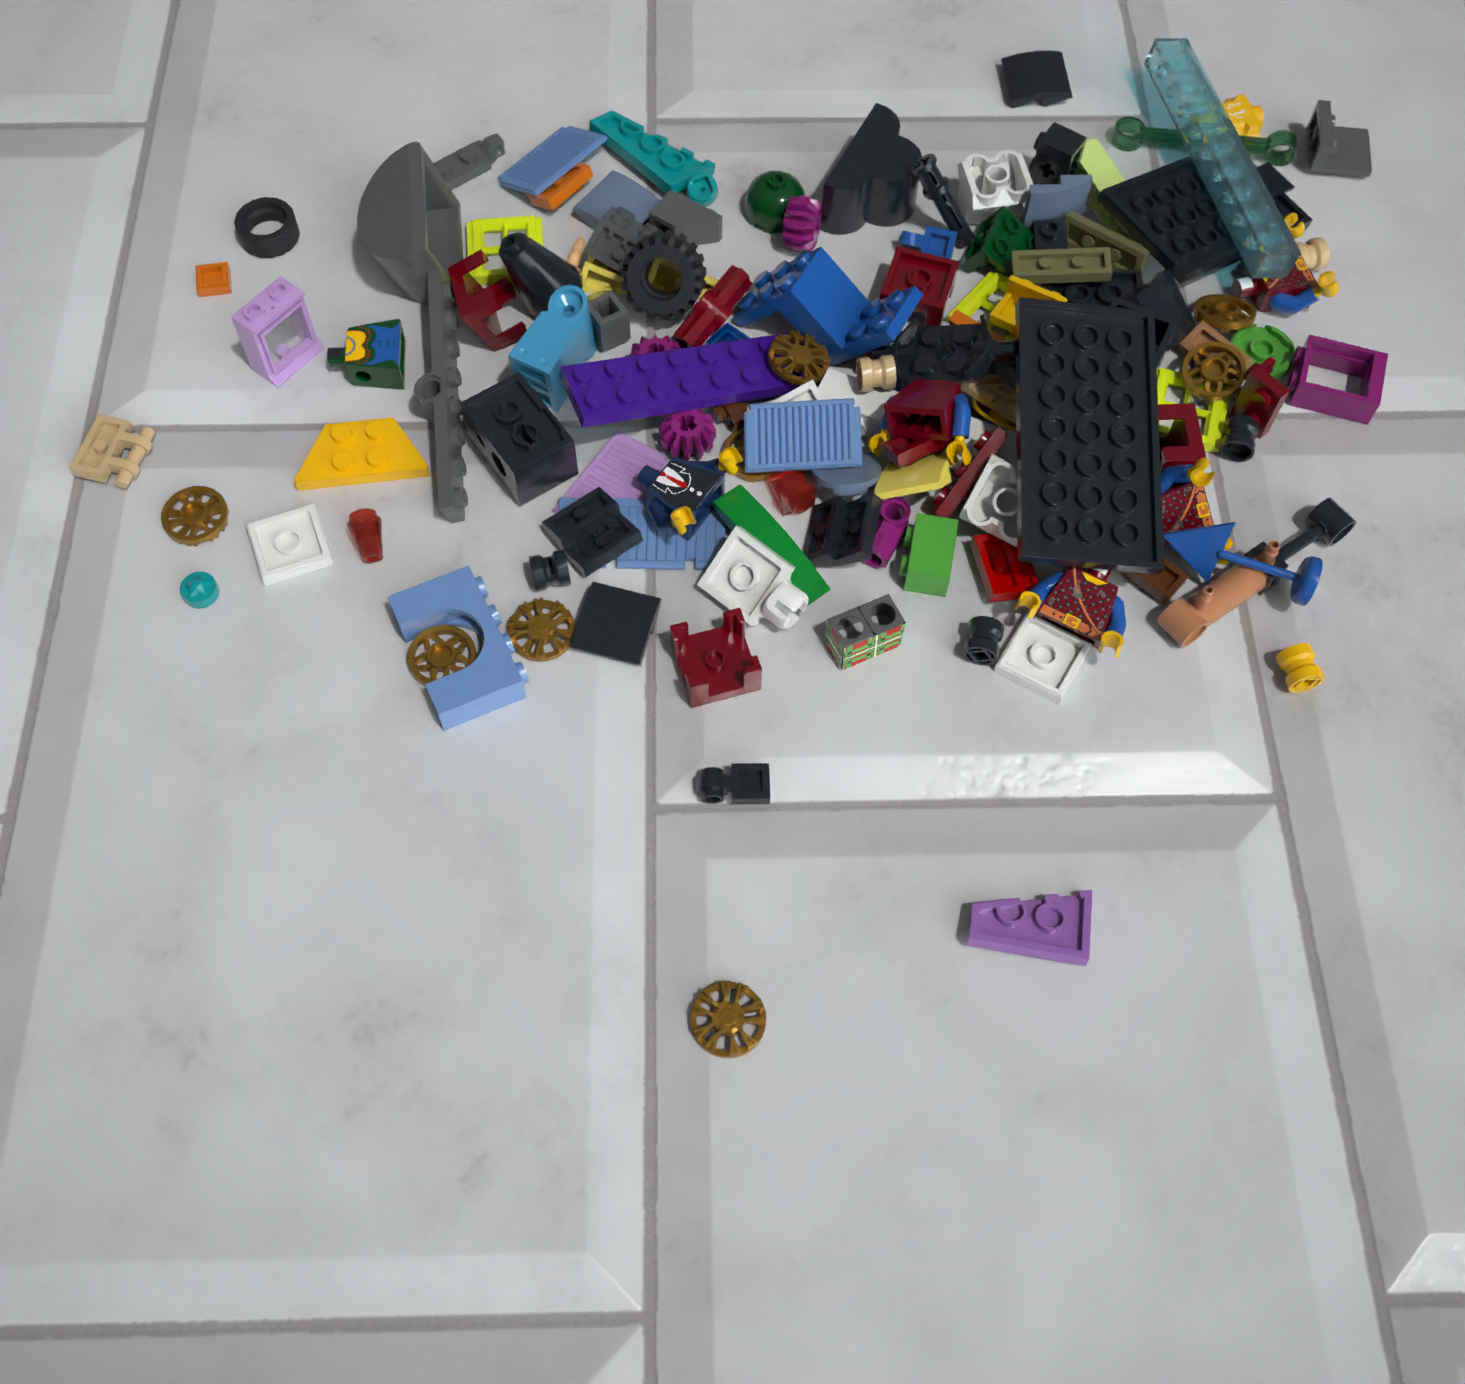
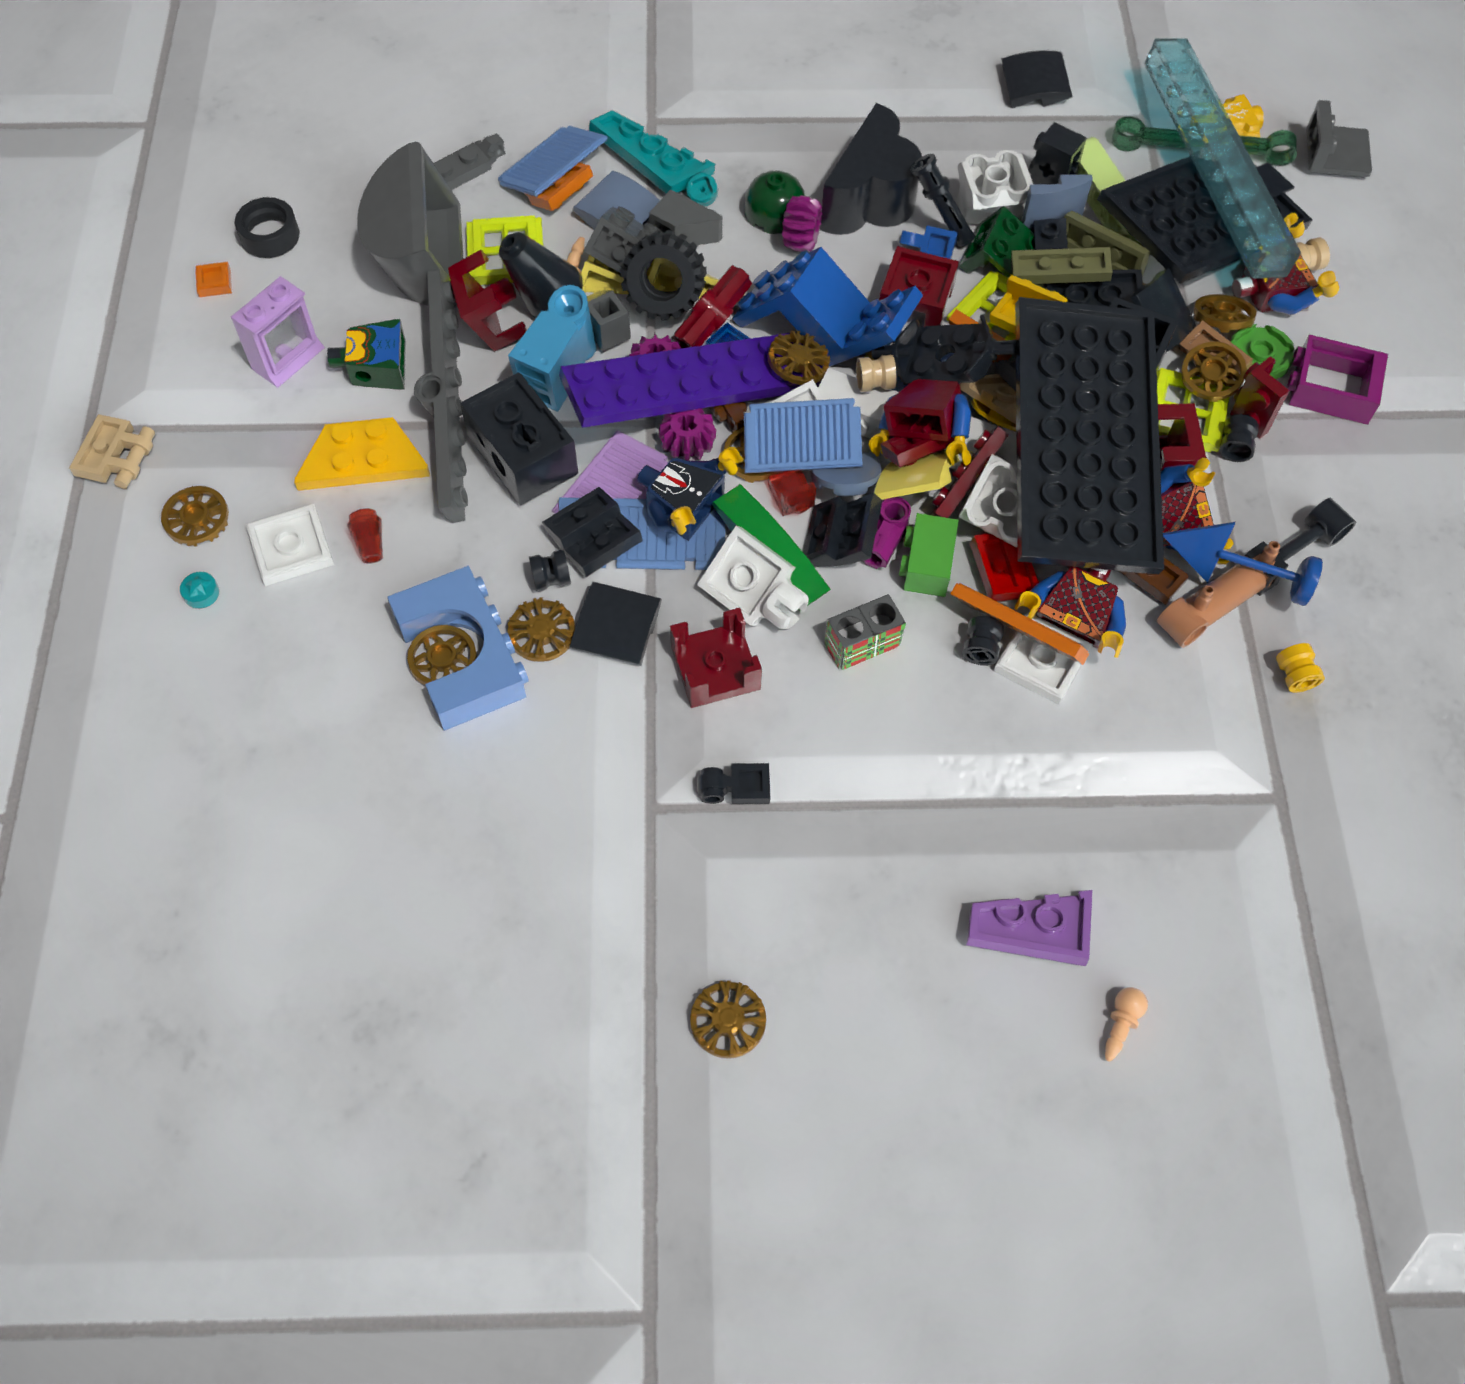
(1020, 623): none -> orange tile
(1129, 1006): none -> light nougat bar

